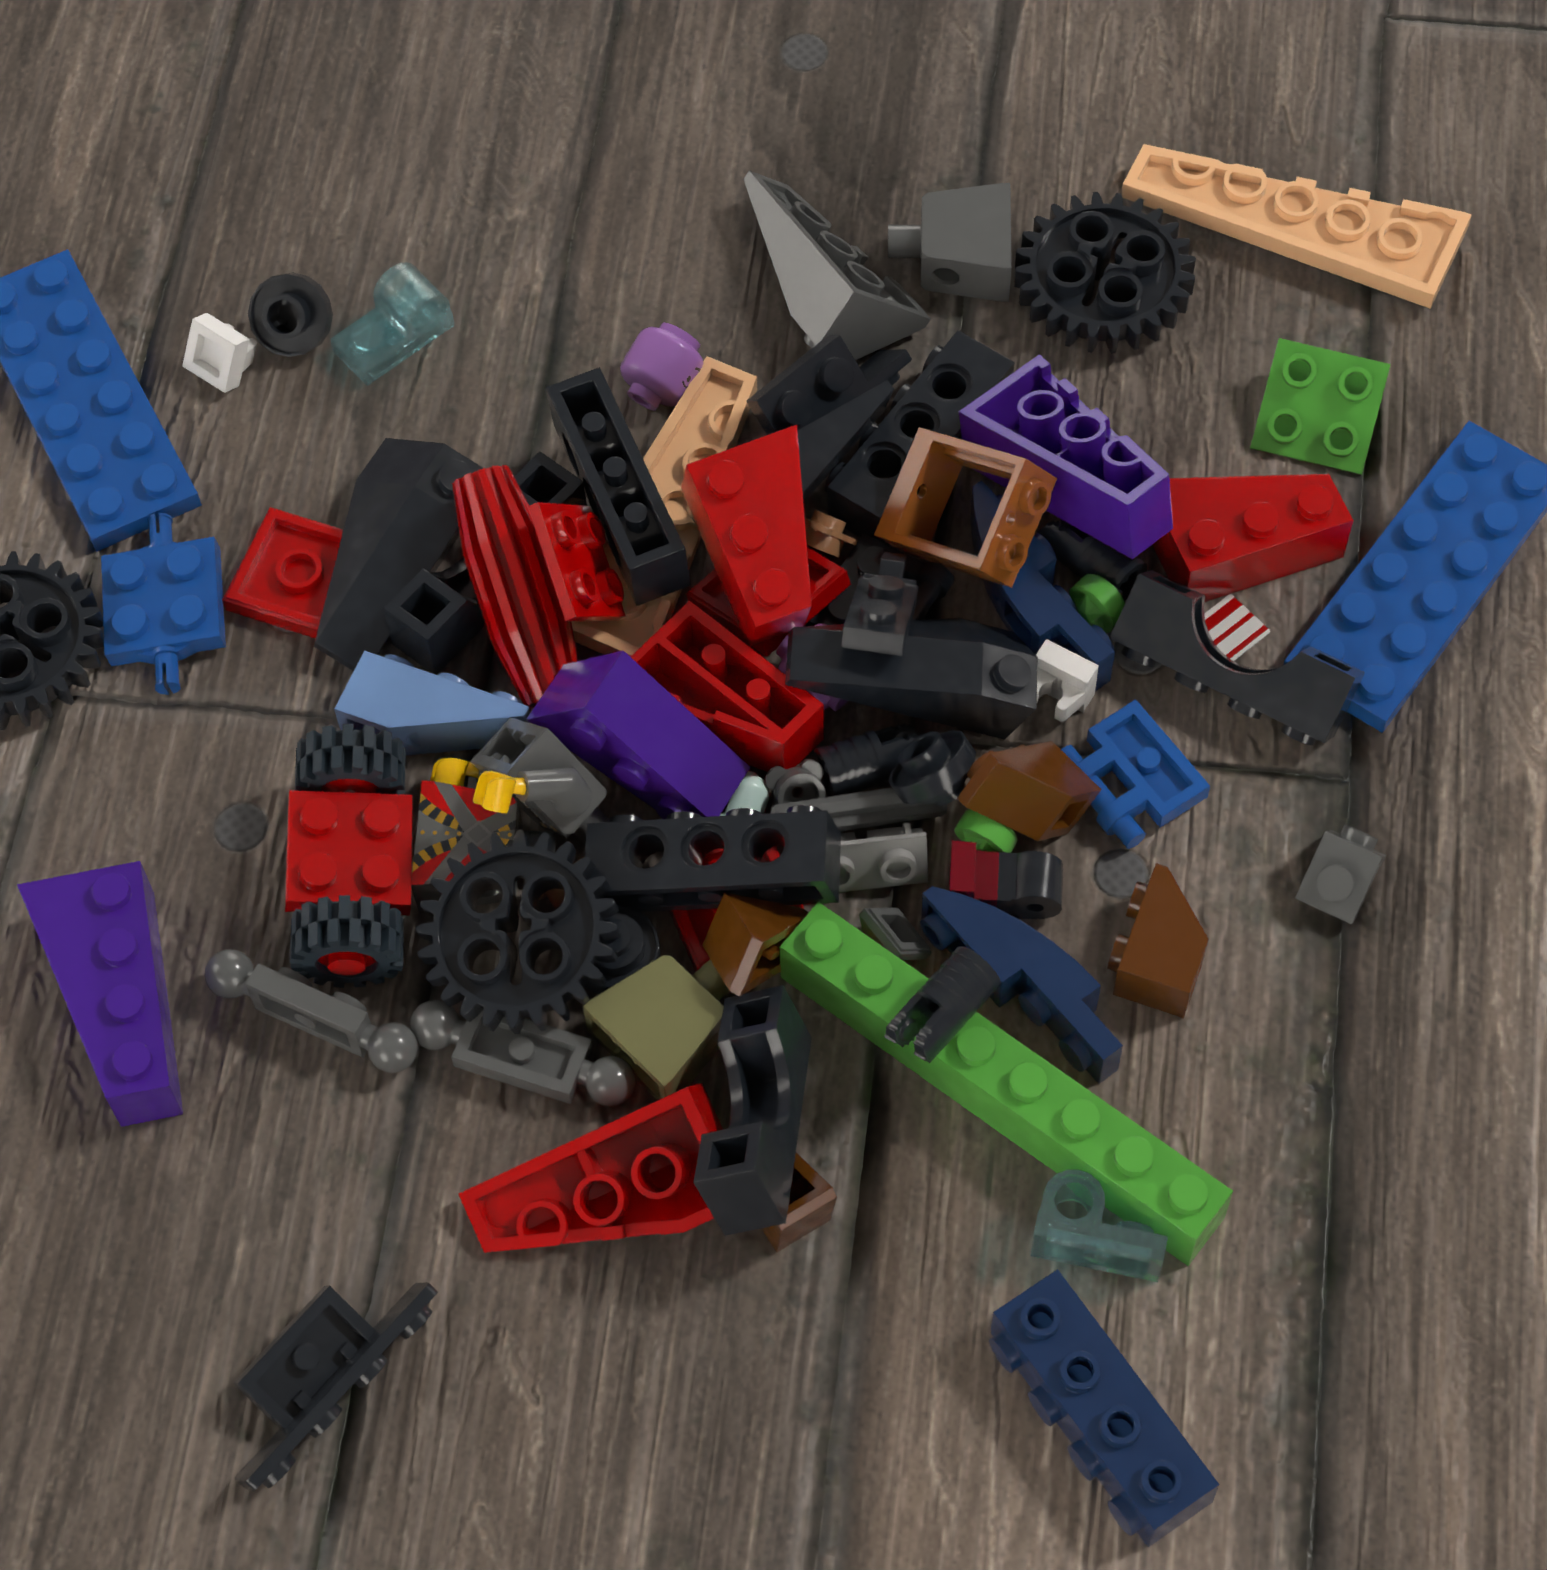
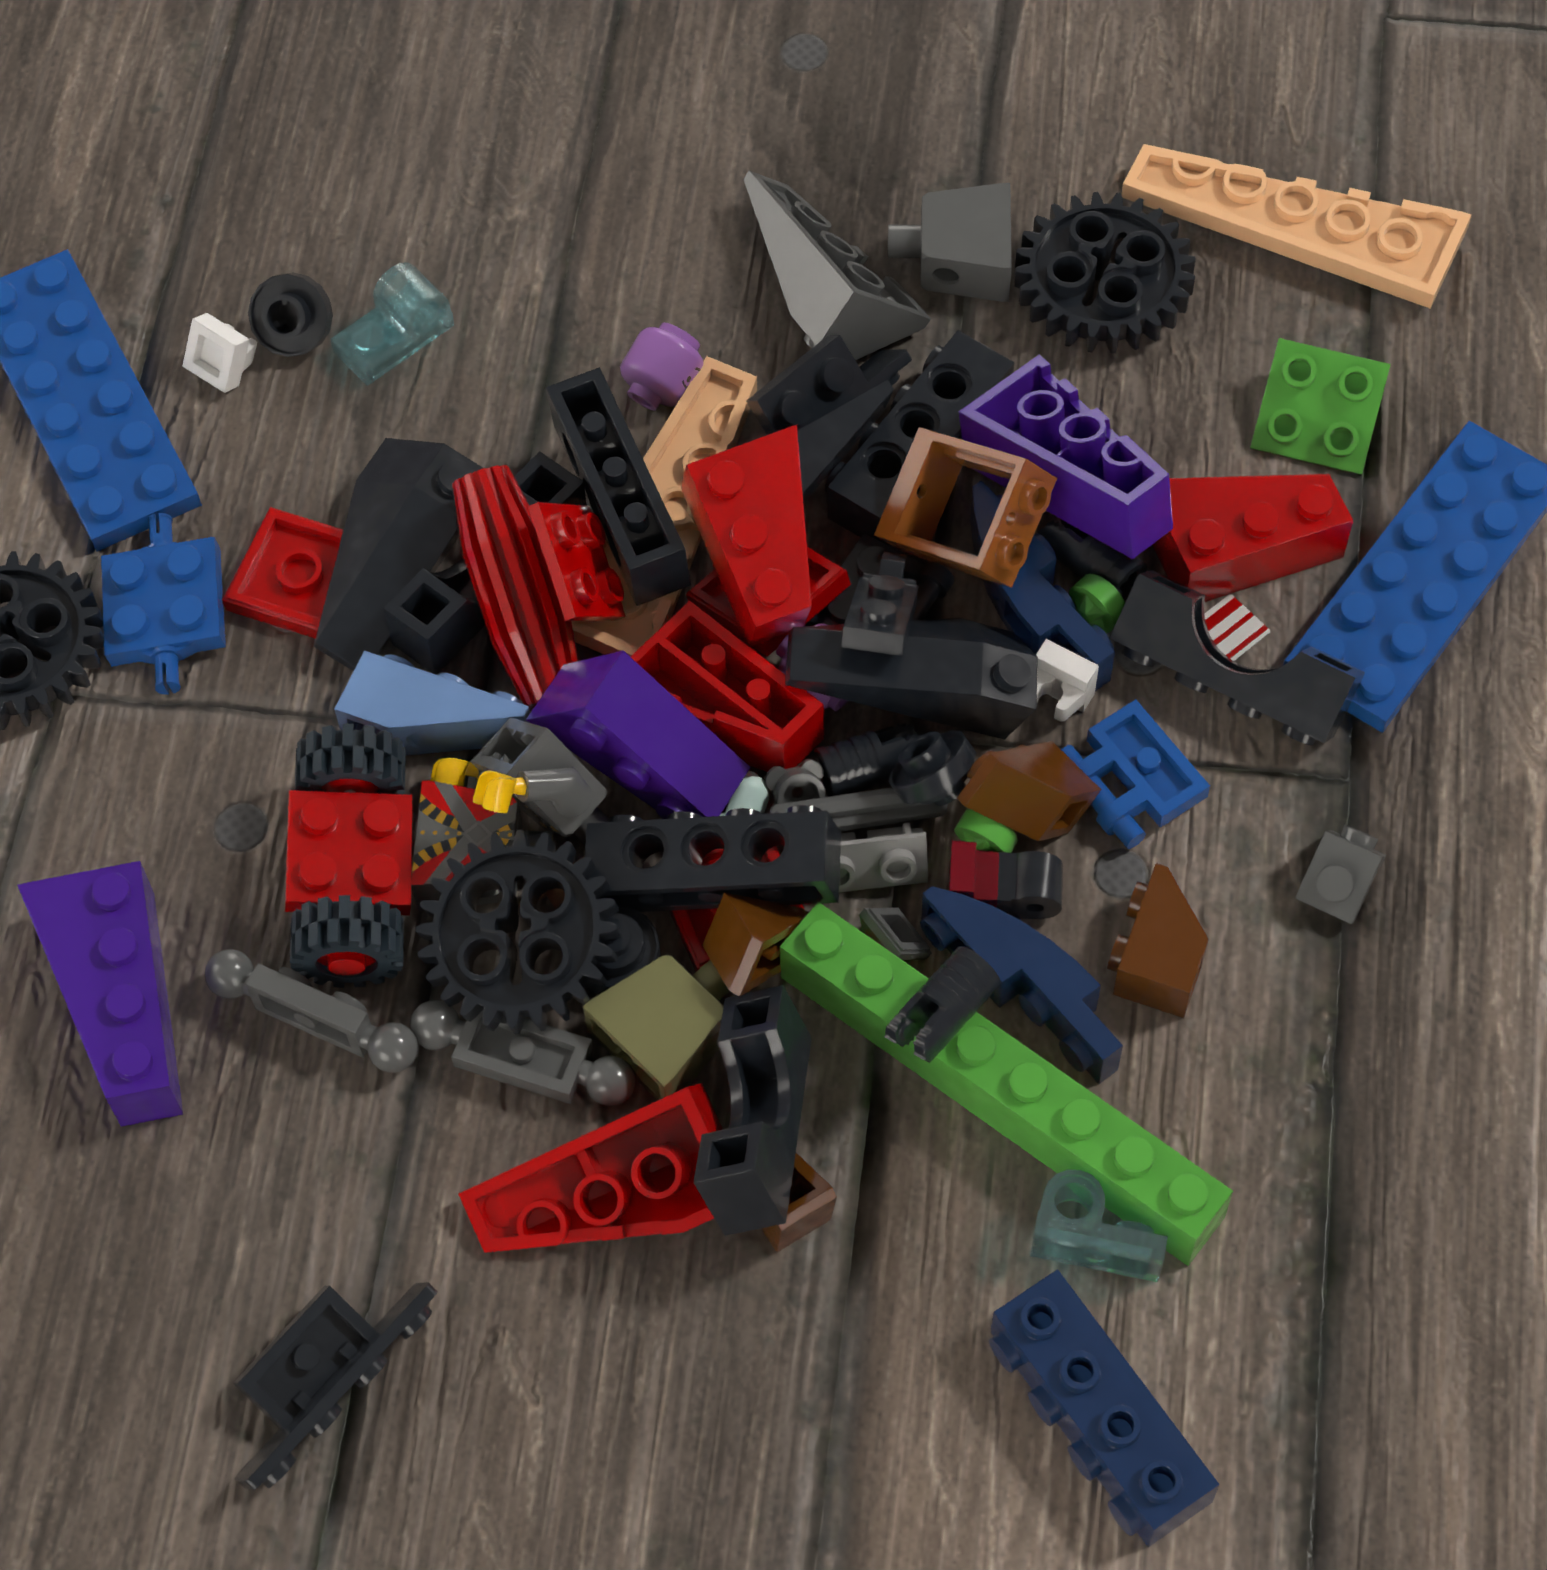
(826, 533): medium nougat plate -> none

